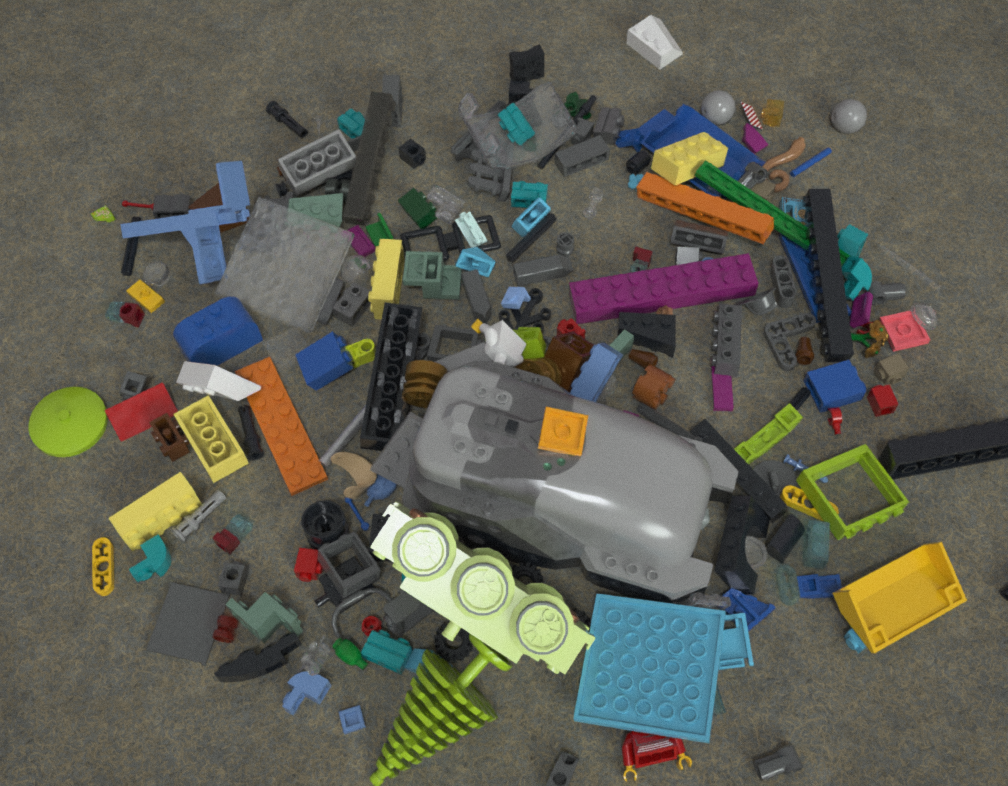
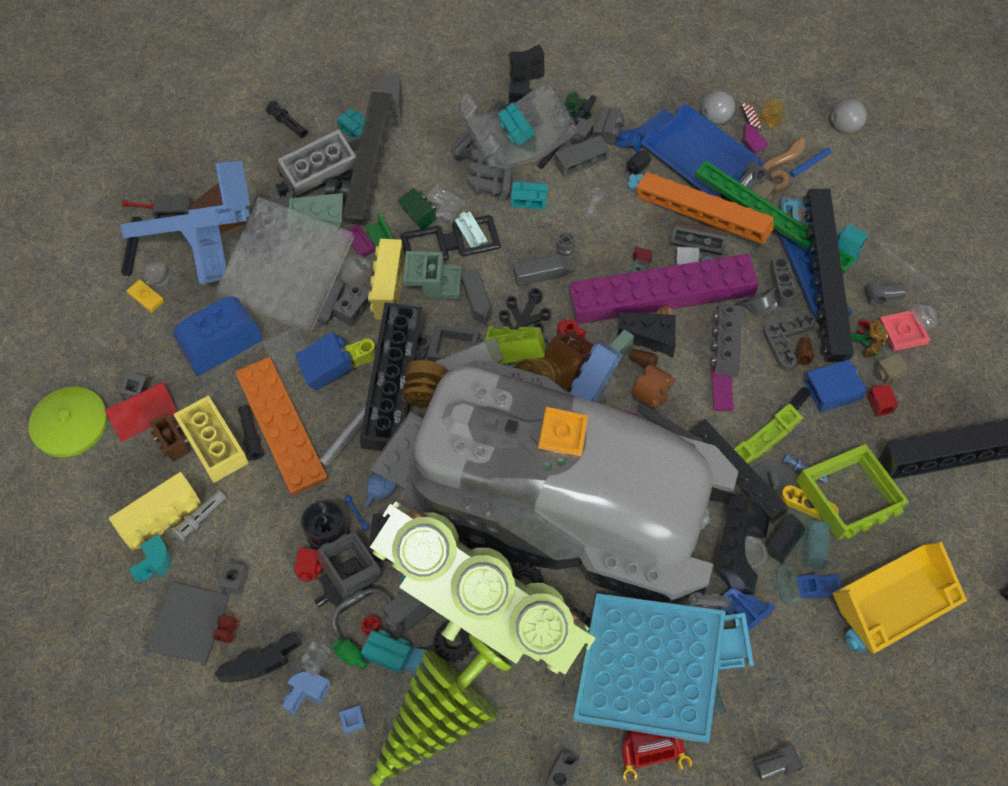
(97, 559): yellow beam -> none
(103, 214): lime tile -> none
(125, 313): dark red leg -> none
(214, 381): white wedge -> none
(233, 534): leg -> none
(265, 616): sand green bracket -> none
(359, 469): tan piece -> none
(412, 153): black brick -> none
(474, 259): medium azure slope -> none
(501, 343): white torso -> none
(514, 297): light blue bracket -> none
(531, 217): medium azure brick -> none
(531, 237): black axle -> none
(653, 42): white wedge -> none
(682, 159): light yellow brick -> none
(836, 419): red piece -> none
(857, 275): teal brick -> none
(861, 310): magenta tile -> none

